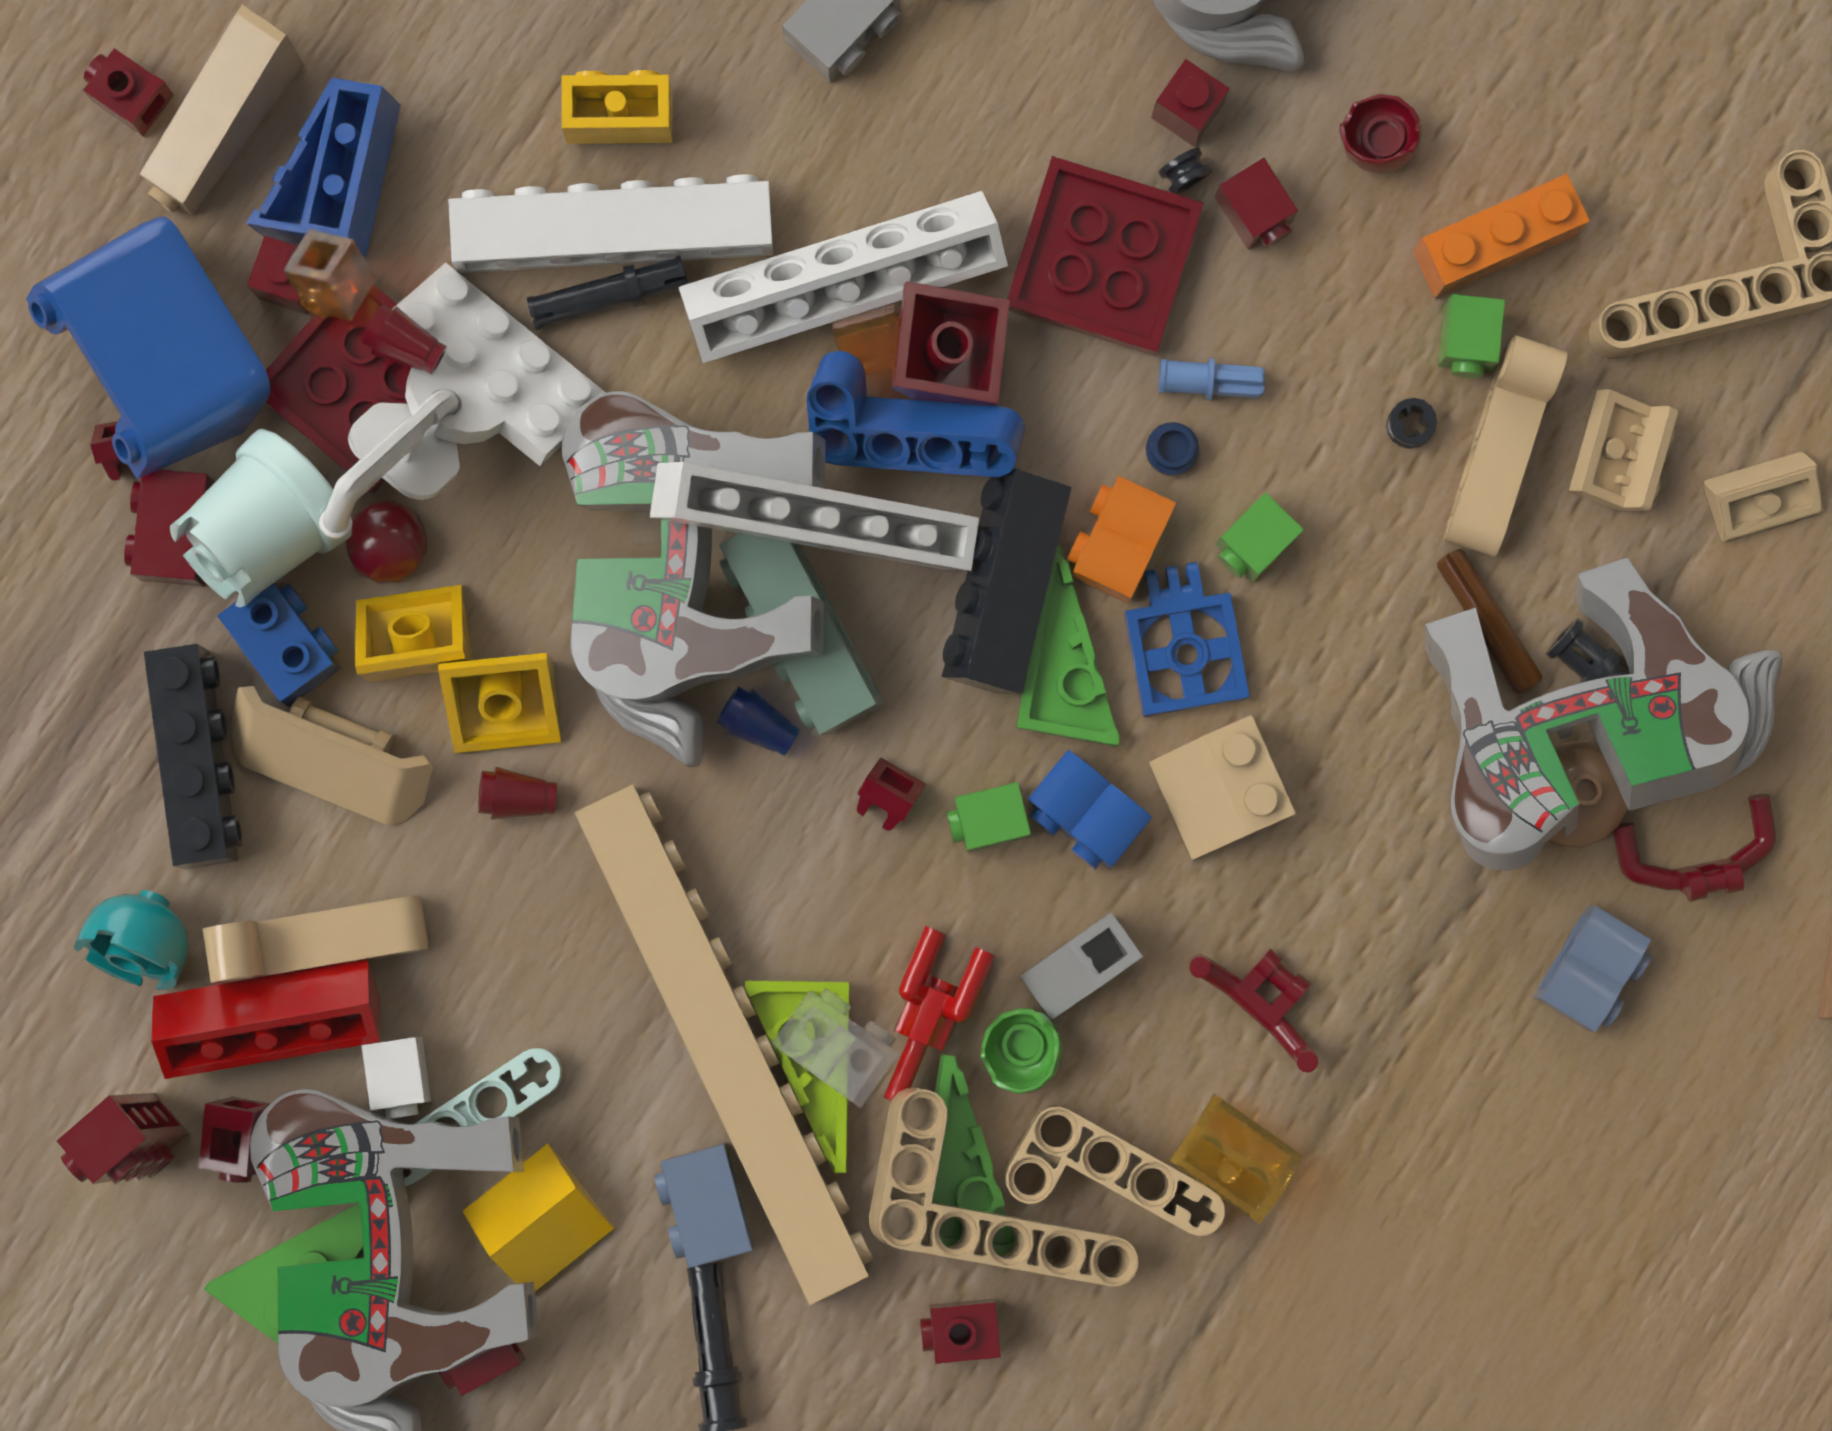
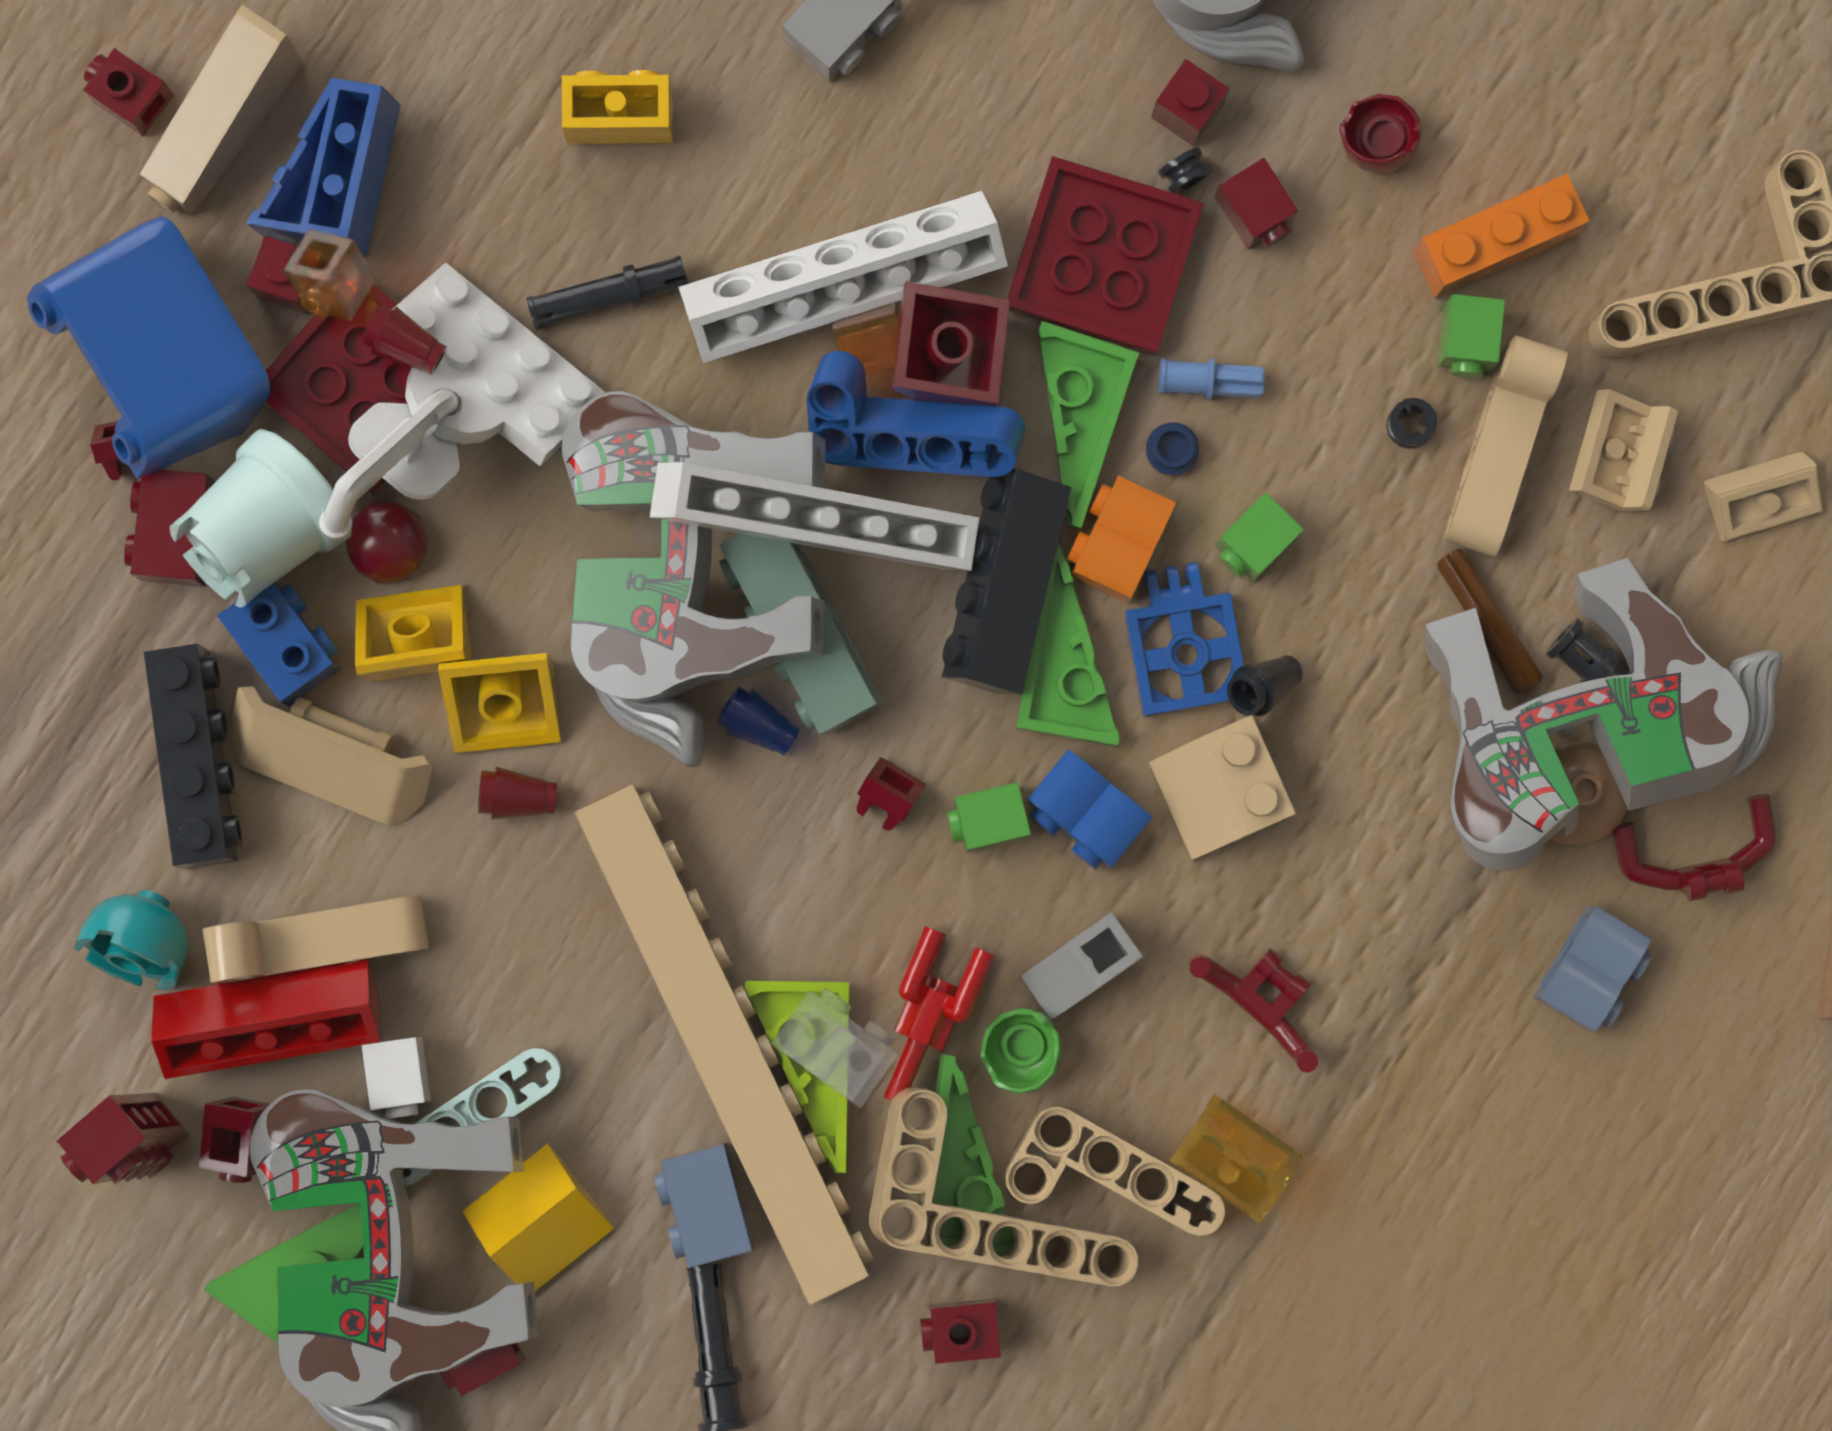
(610, 225): white brick -> none
(1085, 396): none -> bright green wing
(1263, 685): none -> black cone

